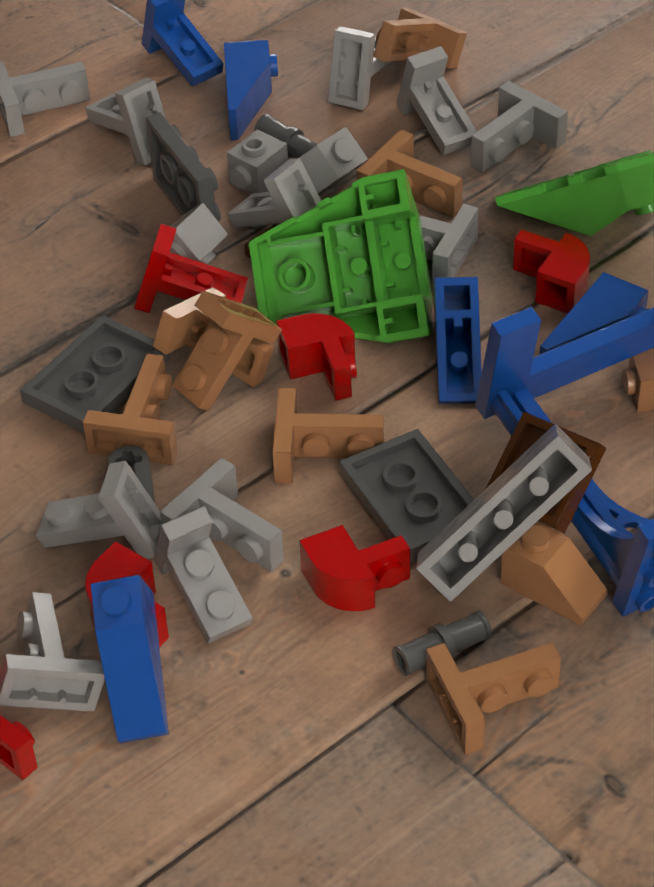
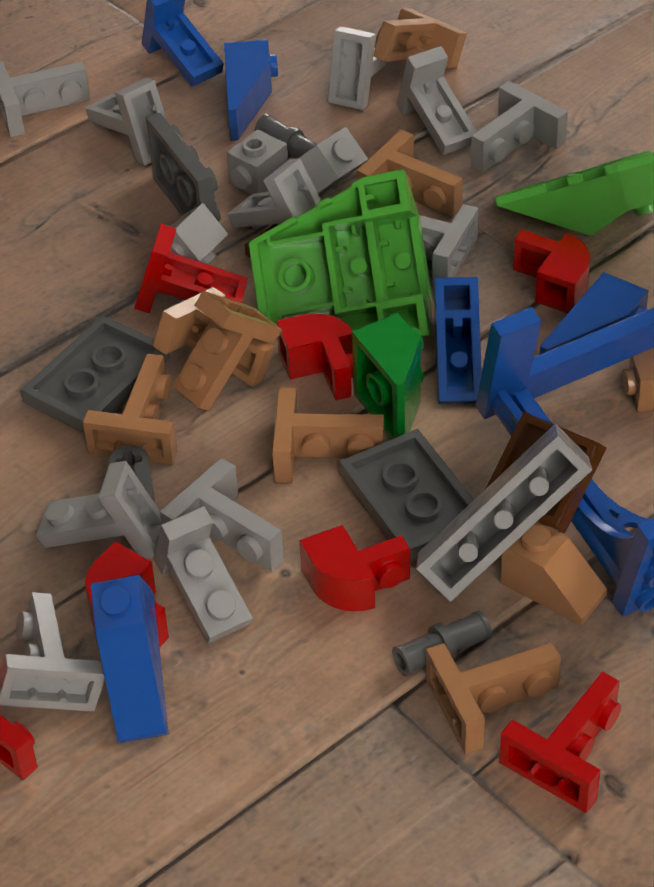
(388, 372): none -> green slope
(560, 761): none -> red bracket

